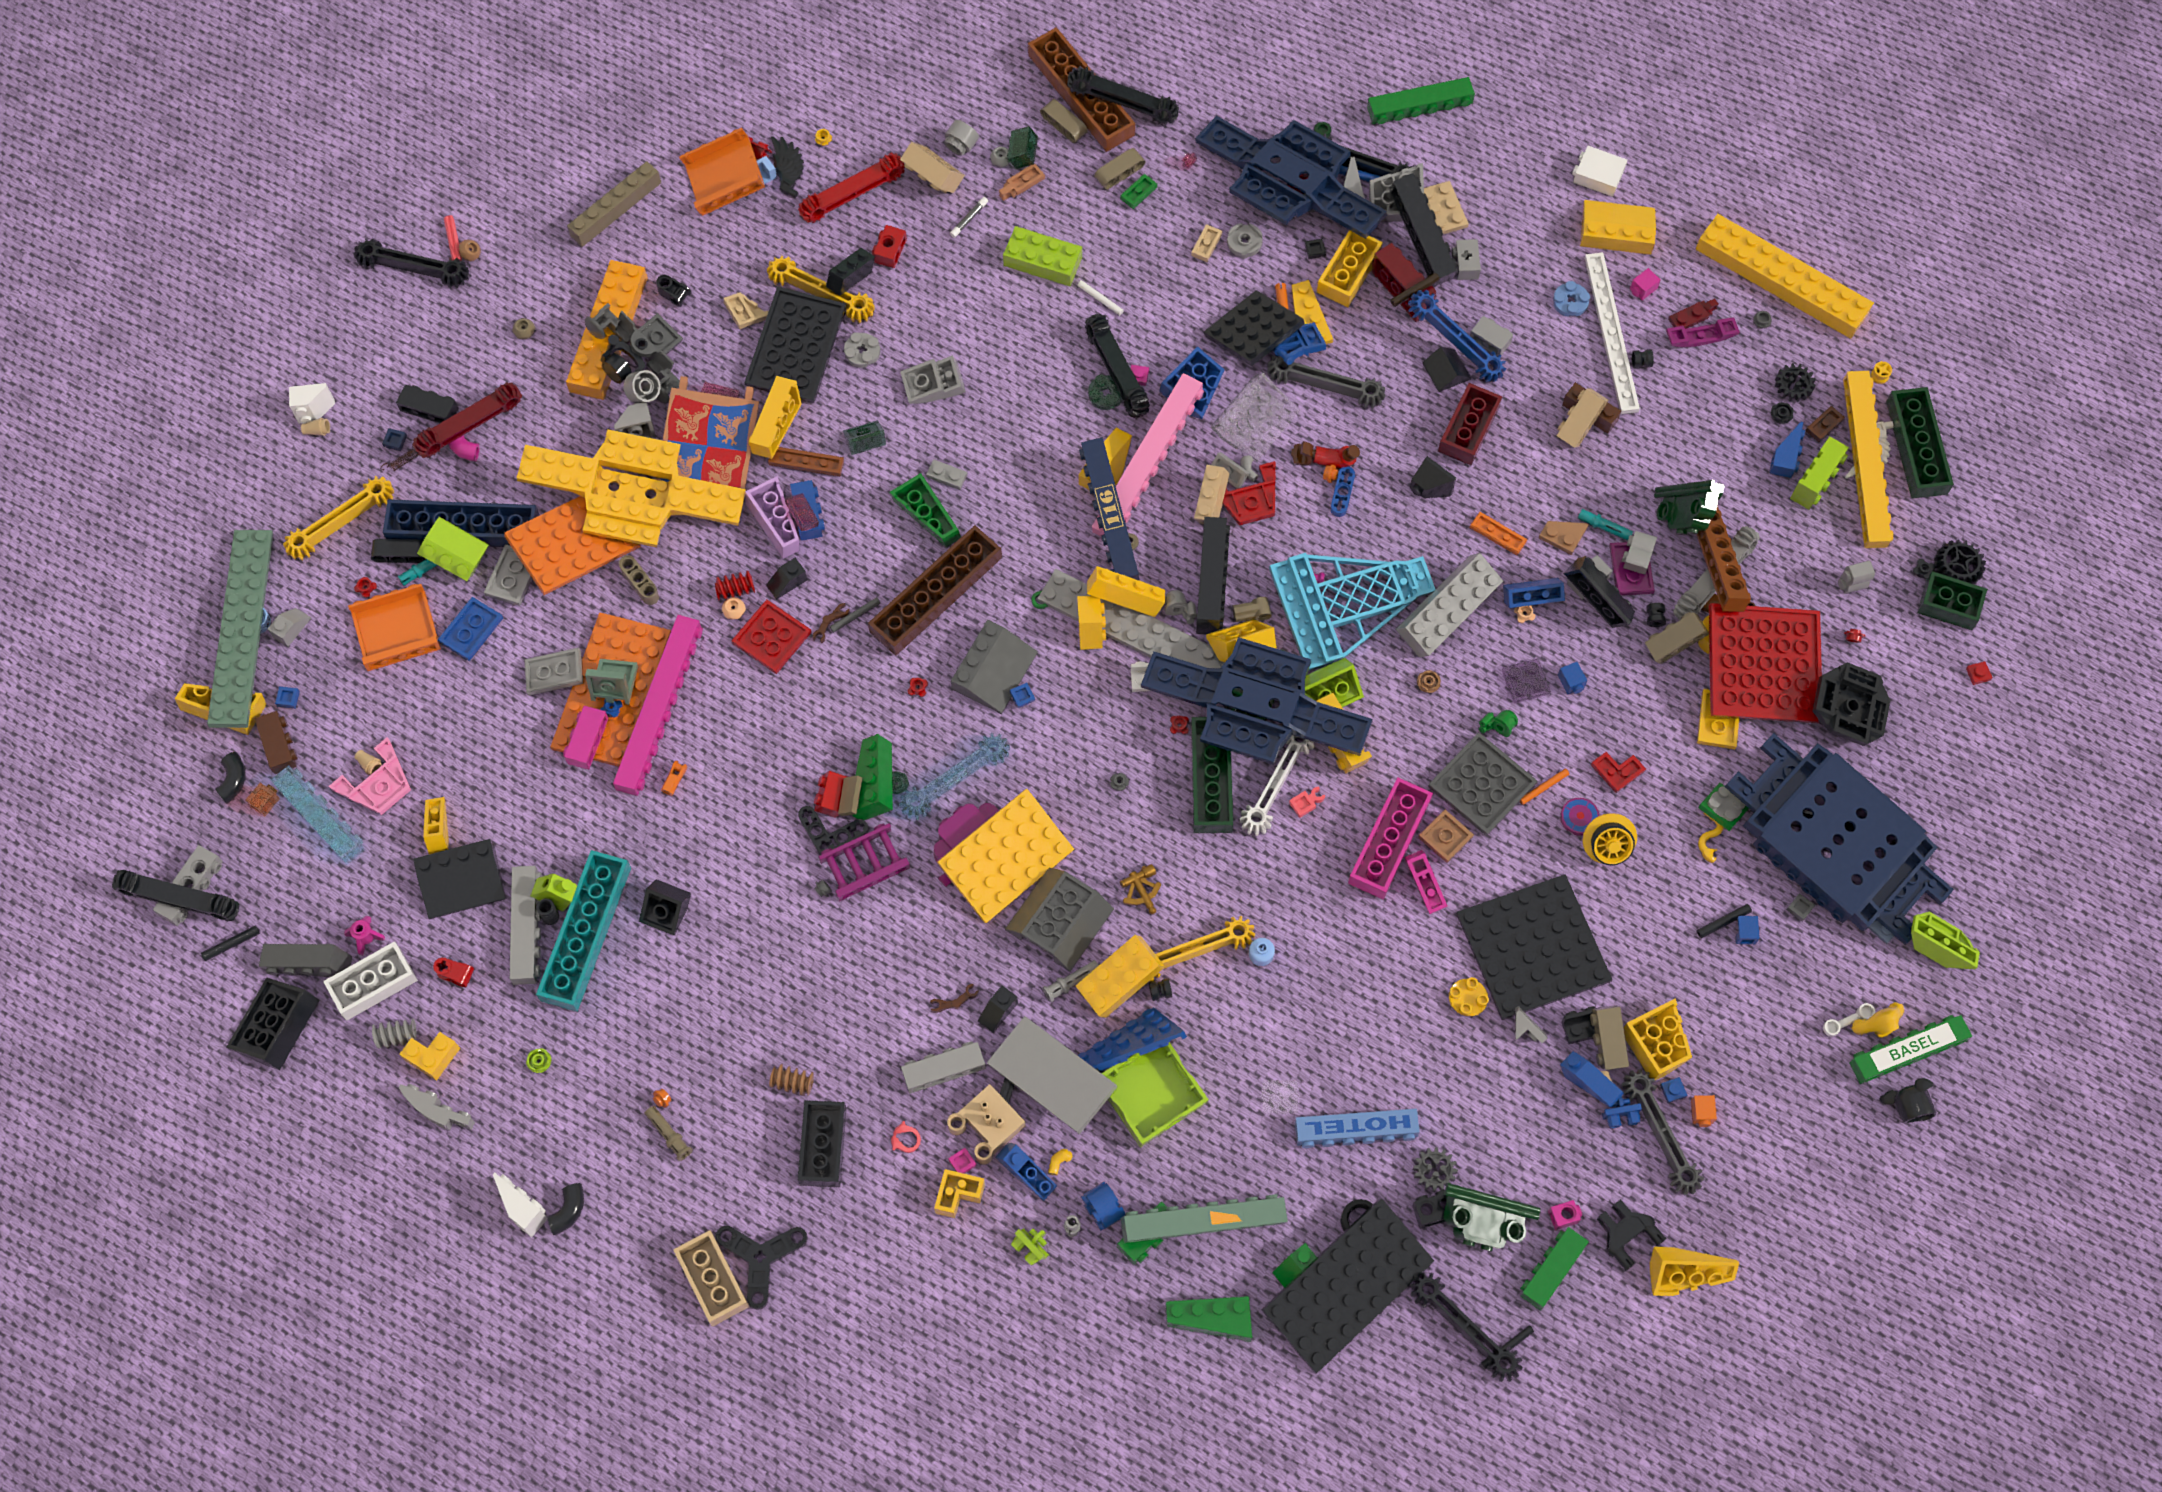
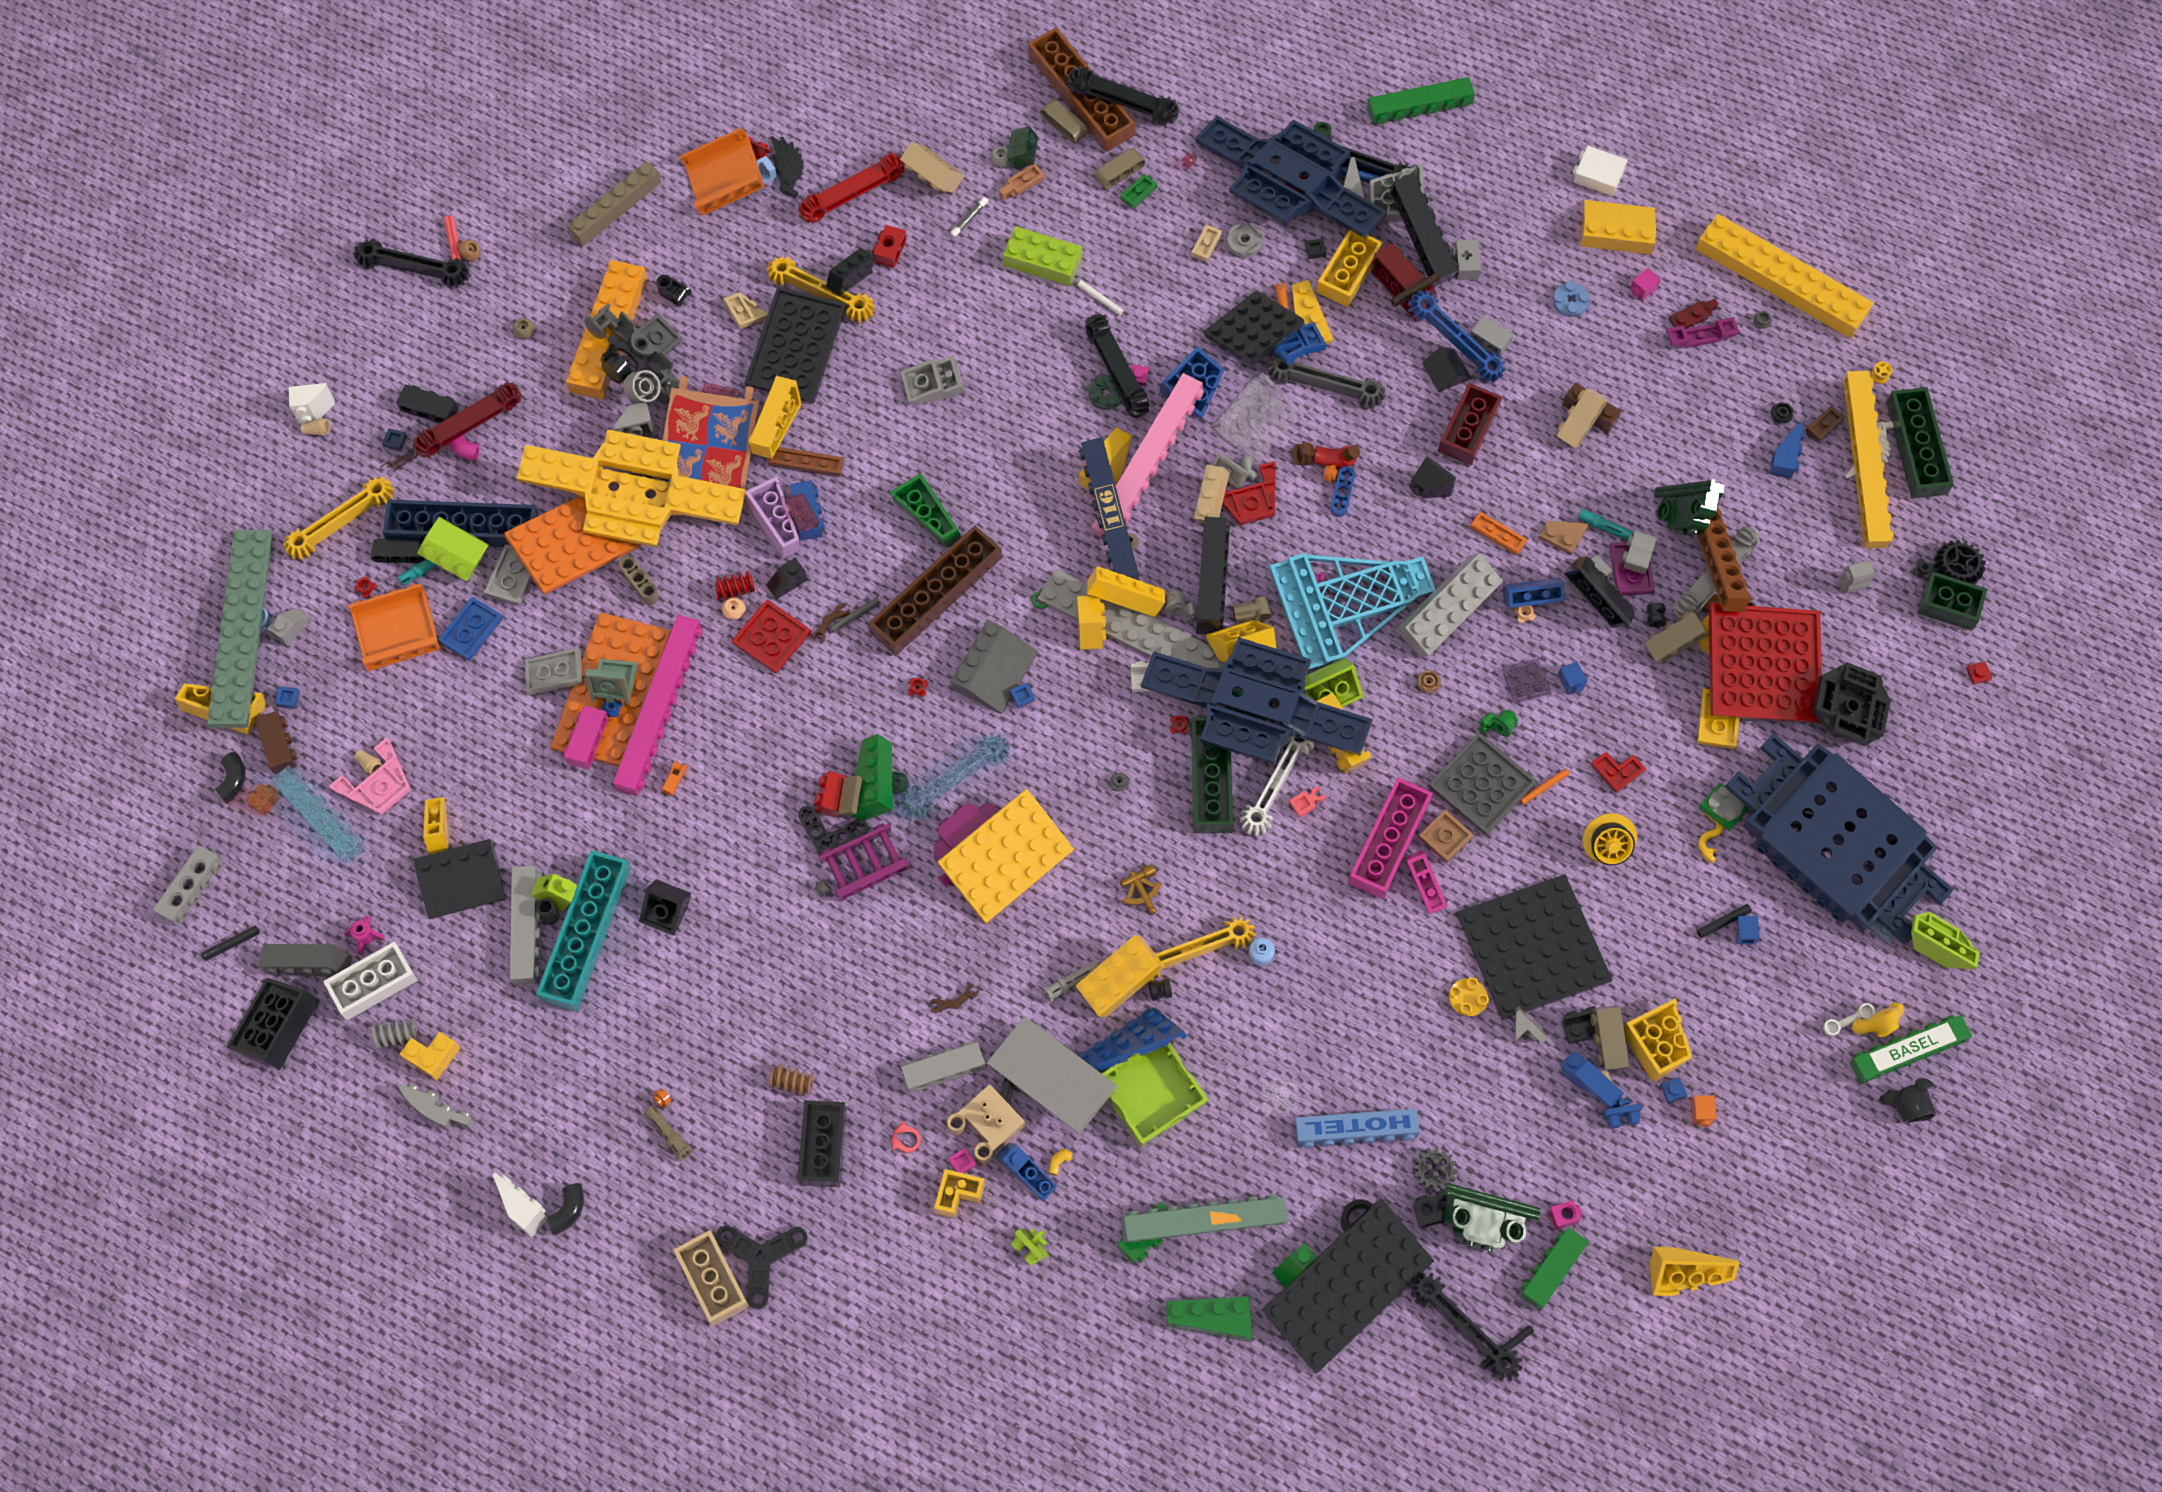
(175, 895): black arm -> none
(456, 972): red piece -> none
(534, 1056): lime plate -> none
(823, 133): yellow plate -> none
(865, 358): light grey plate -> none
(865, 437): slope -> none
(946, 474): light grey plate -> none
(960, 137): light grey piece -> none
(998, 1009): black slope -> none
(1061, 917): dark grey slope -> none
(1070, 1225): light grey pin -> none
(1103, 1205): blue brick -> none
(1446, 207): tan plate -> none
(1578, 814): tile -> none
(1612, 333): white plate -> none
(1627, 1229): black connector -> none
(1642, 358): black wheel -> none
(1662, 1132): dark grey arm -> none
(1800, 907): dark grey plate -> none
(1805, 381): black gear -> none
(1819, 472): lime wedge -> none
(1854, 635): red plate -> none

